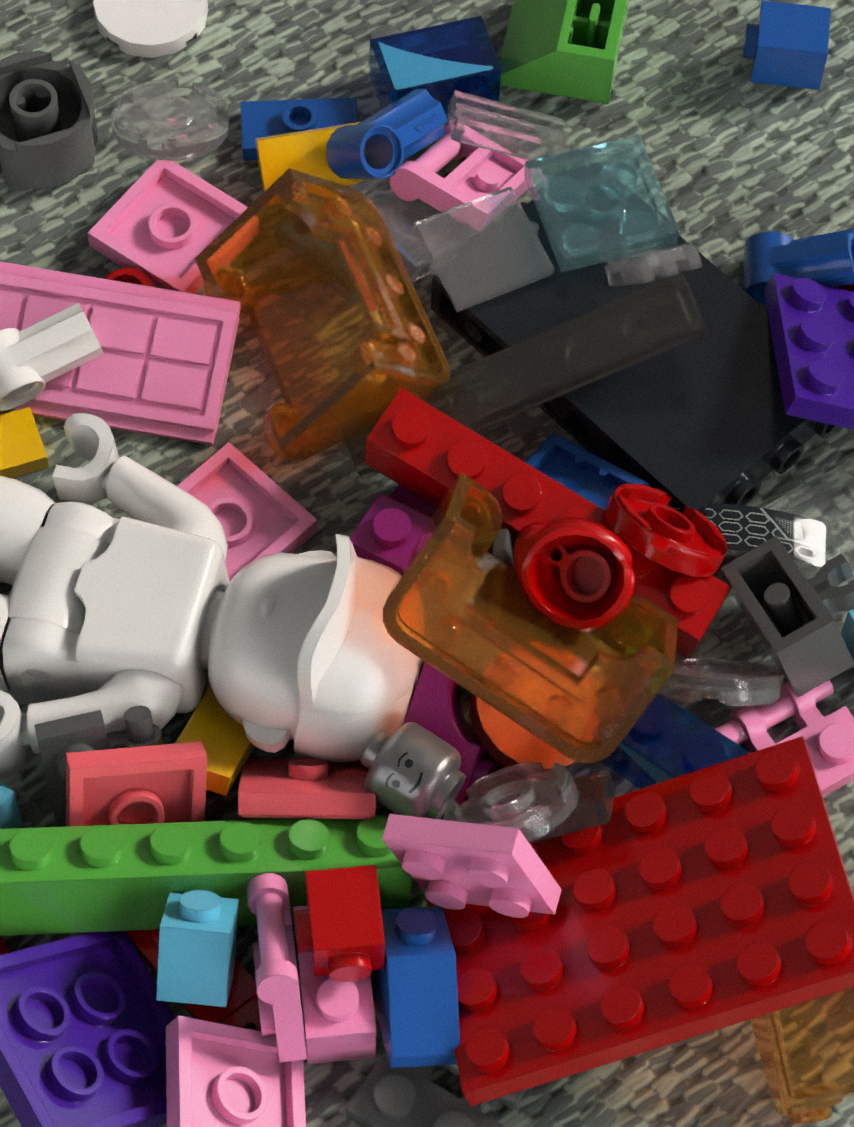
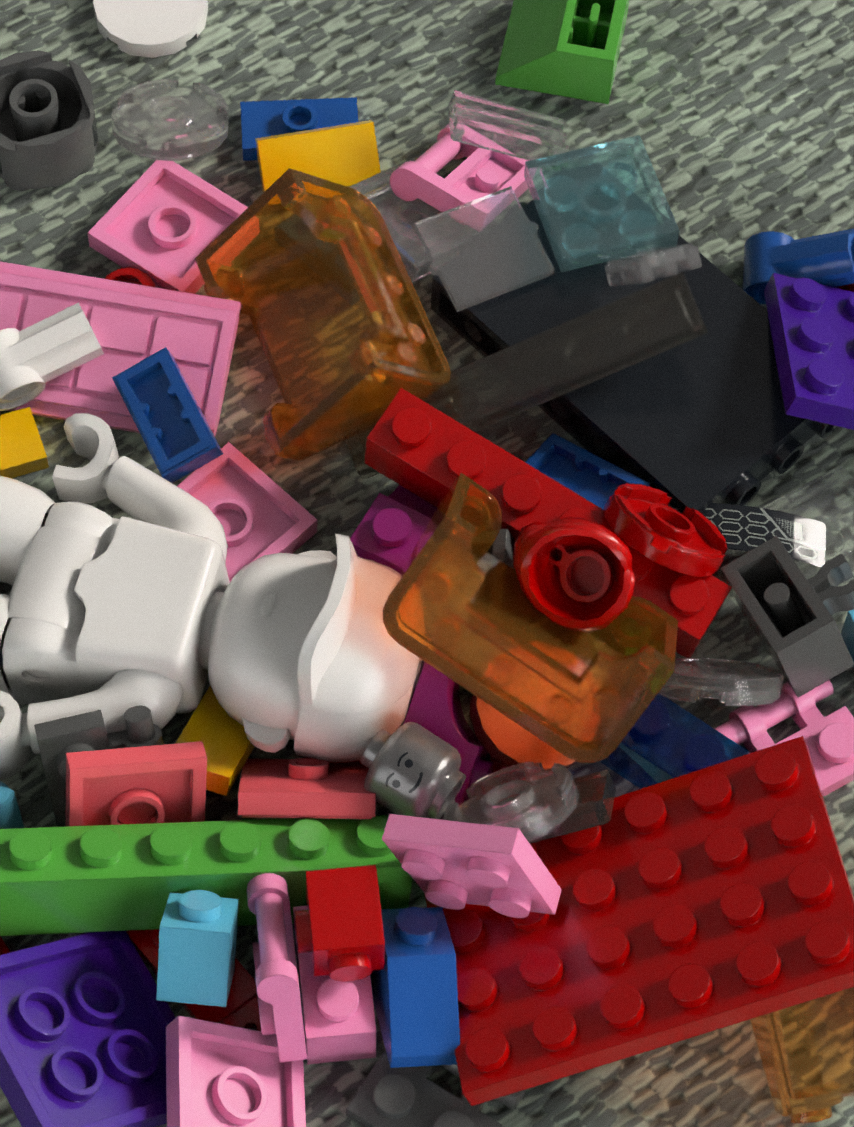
(167, 415): none -> blue plate
(387, 137): blue piece -> none
(438, 60): clear blue brick -> none
(788, 44): blue brick -> none

